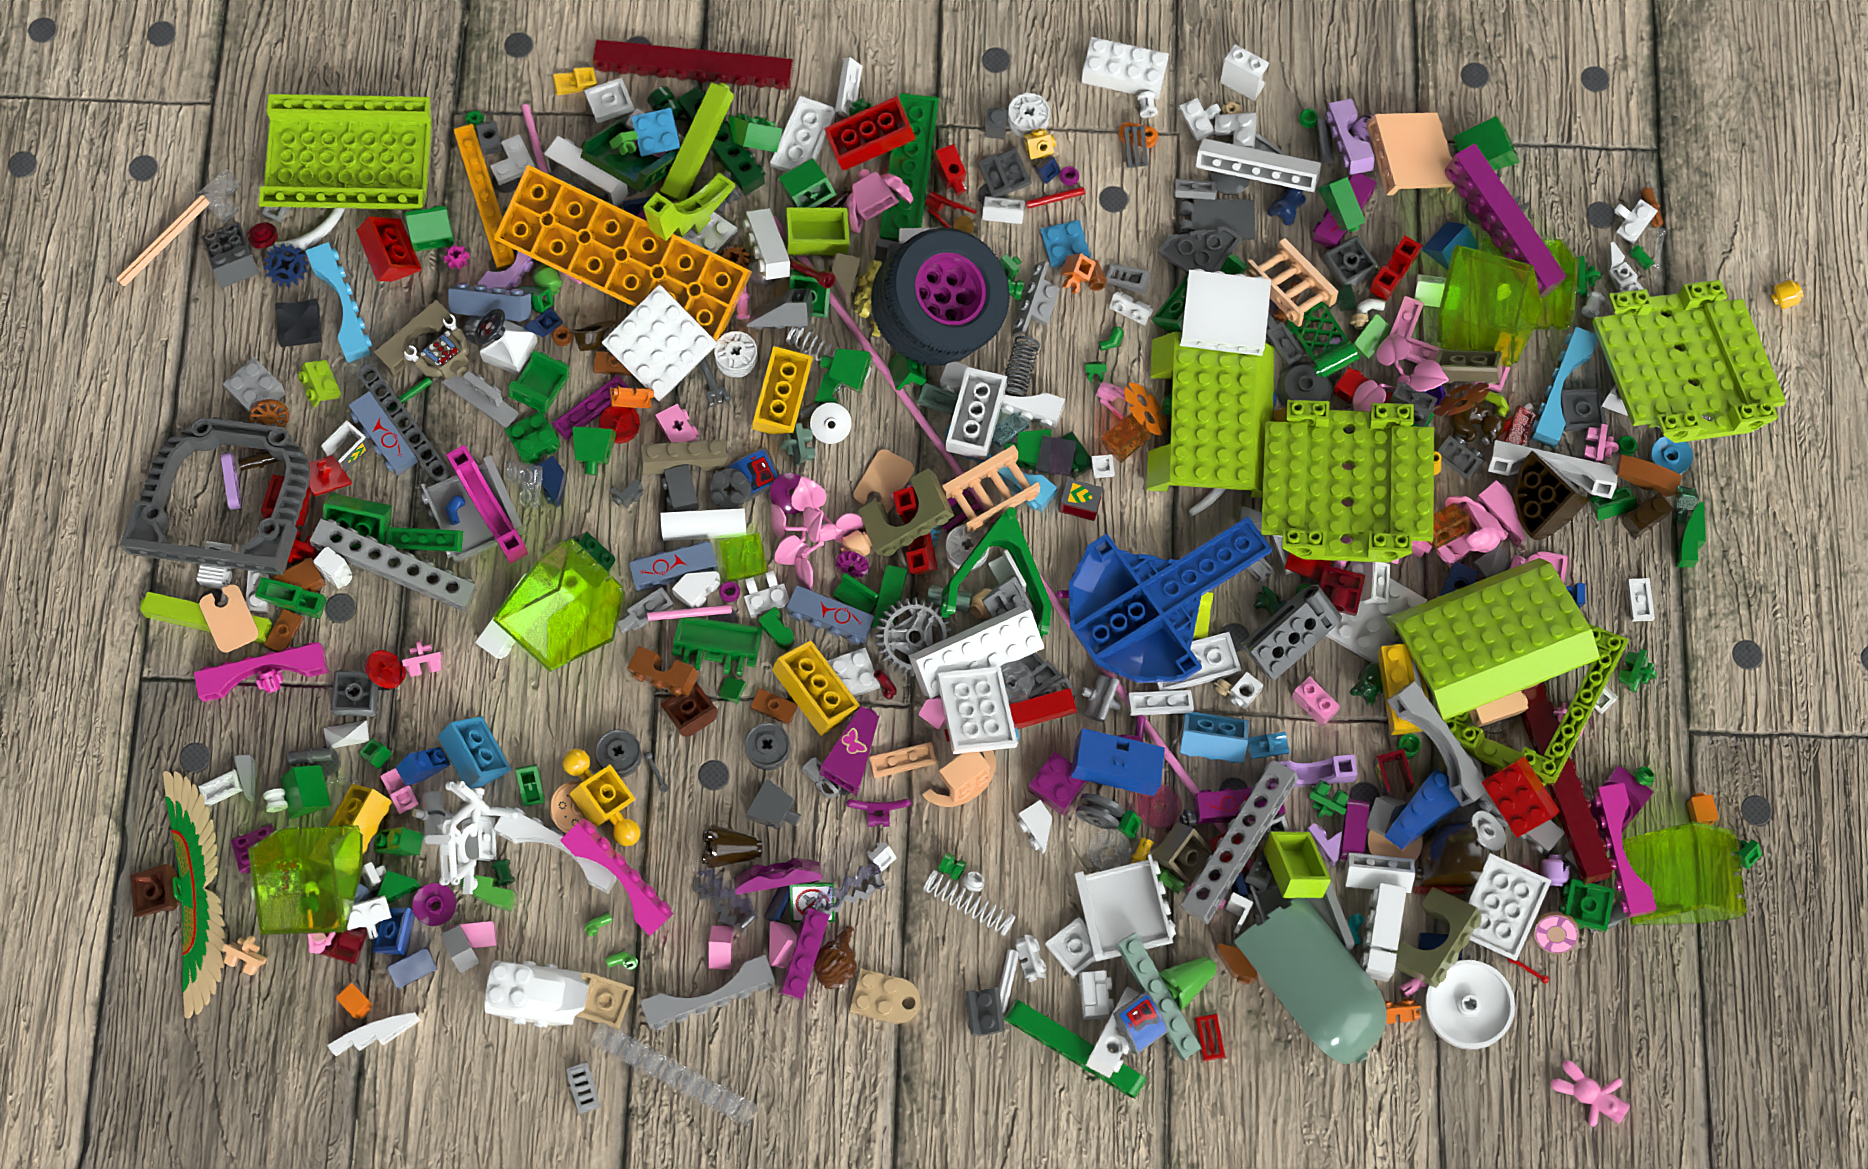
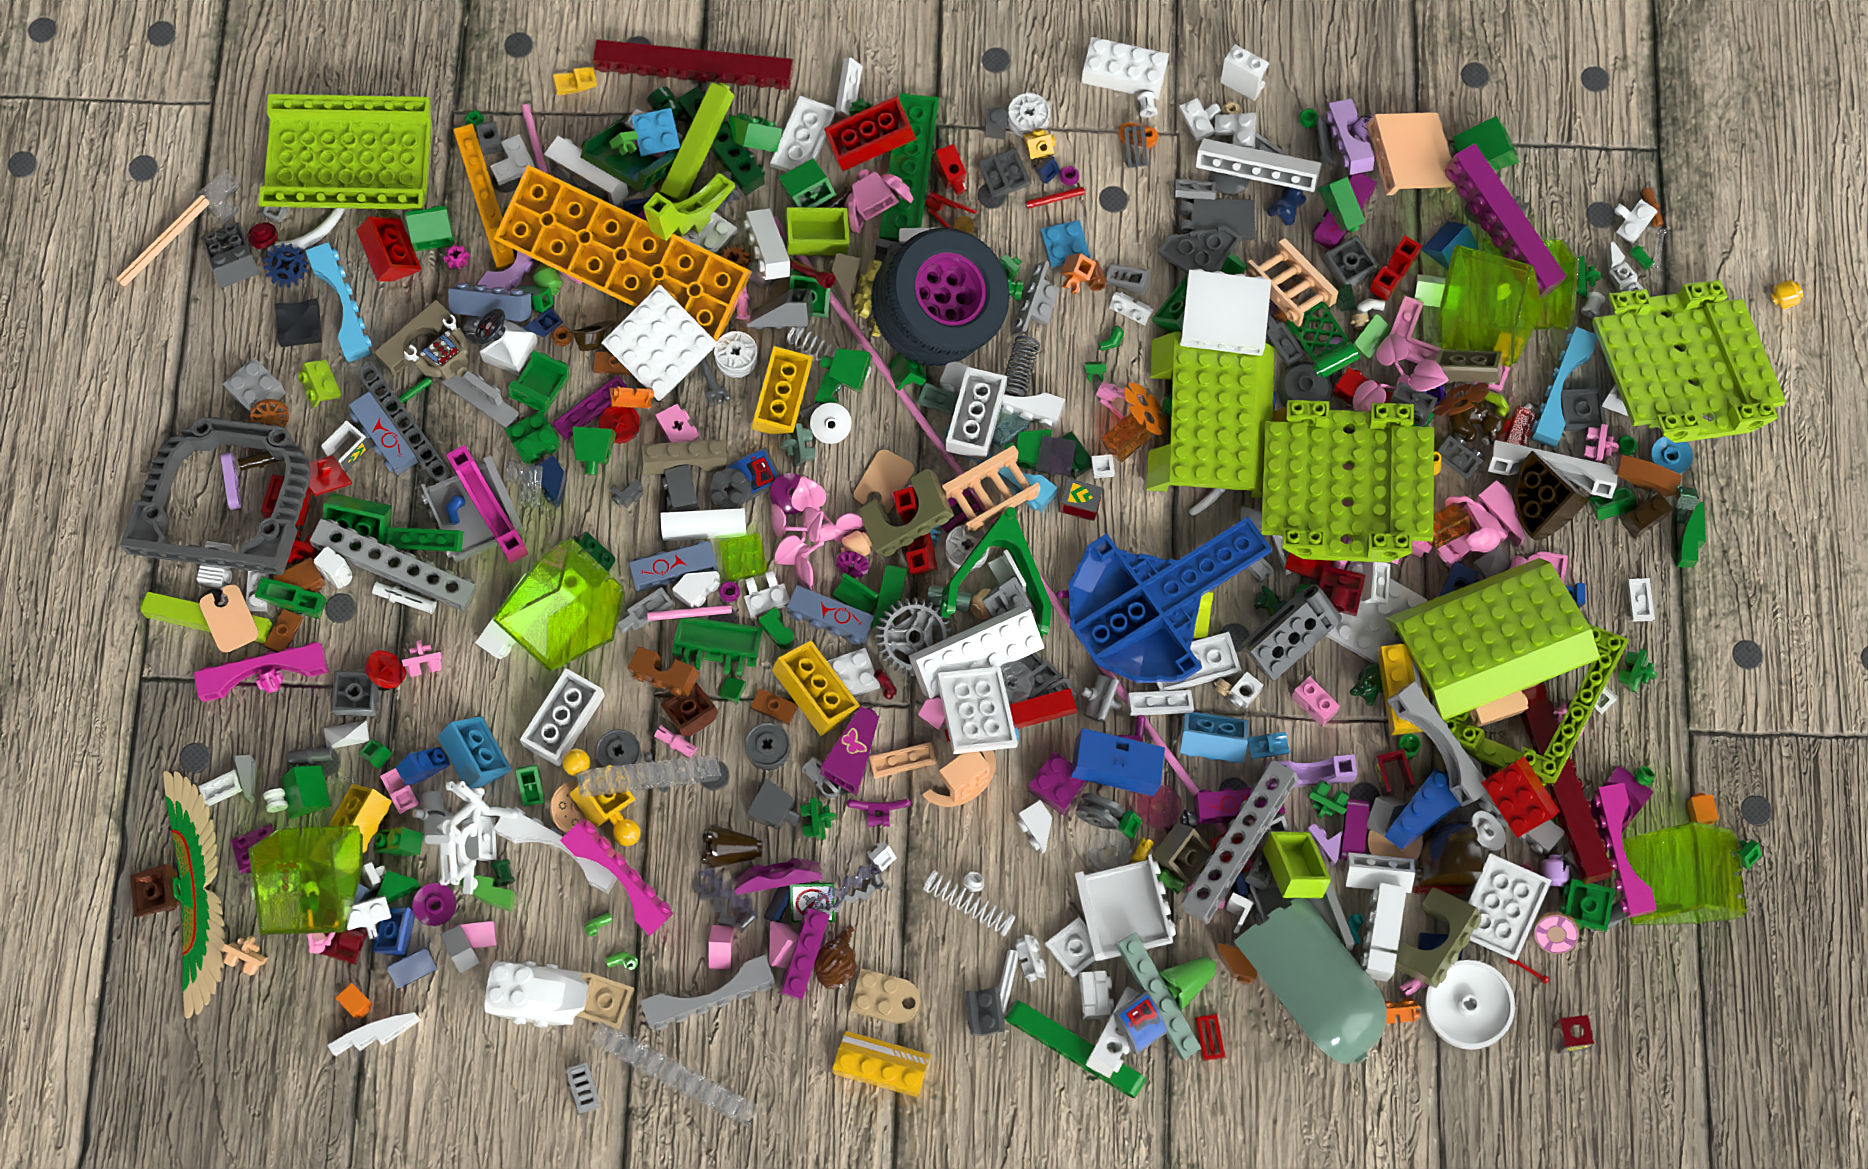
(397, 595): none -> white pin
(562, 717): none -> white brick
(609, 100): white plate -> none
(648, 775): none -> clear beam
(675, 741): none -> bright pink pin
(820, 816): none -> green hips
(881, 1064): none -> yellow slope
(951, 866): green wheel -> none
(1003, 210): white slope -> none
(1572, 1043): none -> dark red piece
(1589, 1092): bright pink animal -> none

